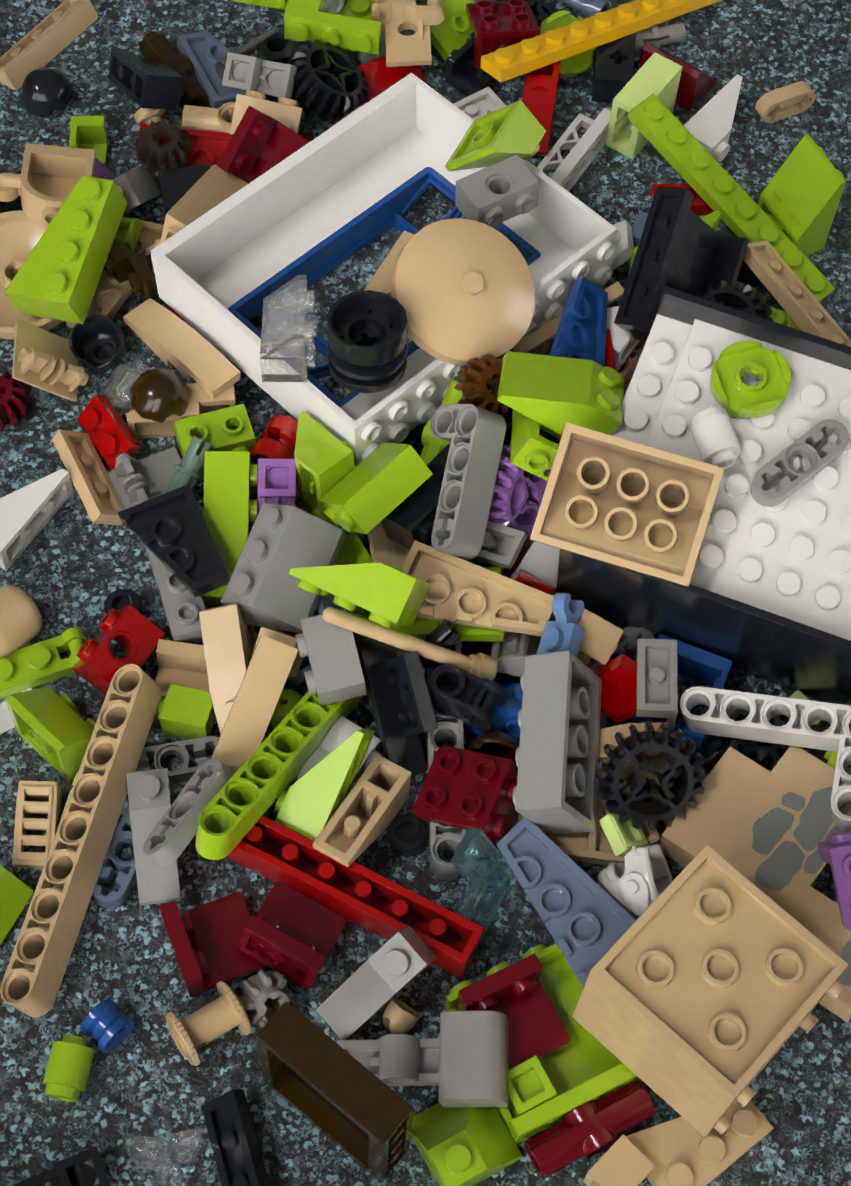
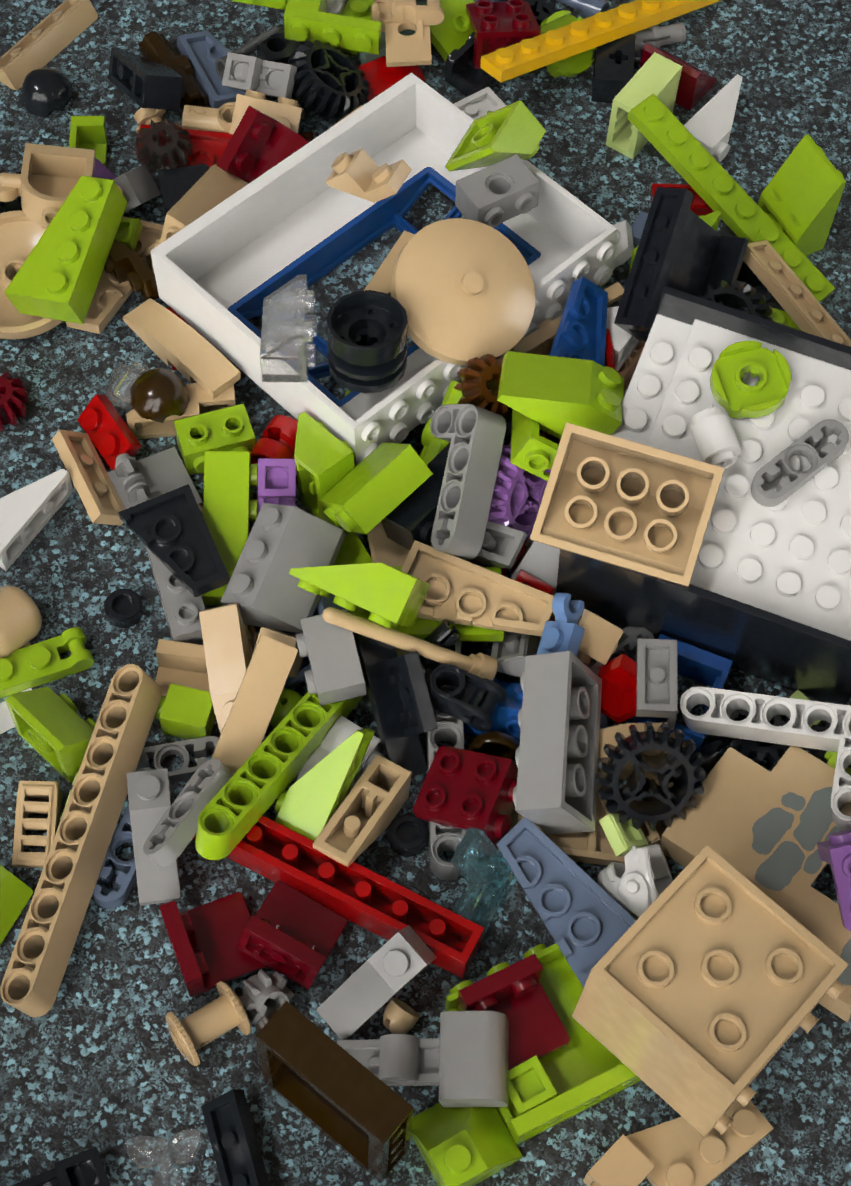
(46, 362): tan hinge -> none
(68, 1068): lime brick -> none
(98, 343): black hair -> none
(107, 1025): blue wheel -> none
(134, 635): red brick -> none
(191, 465): sand green axle -> none
(363, 178): none -> tan slope
(540, 98): red slope -> none
(583, 149): white fence -> none
(589, 1129): dark red piece -> none
(785, 101): tan beam -> none

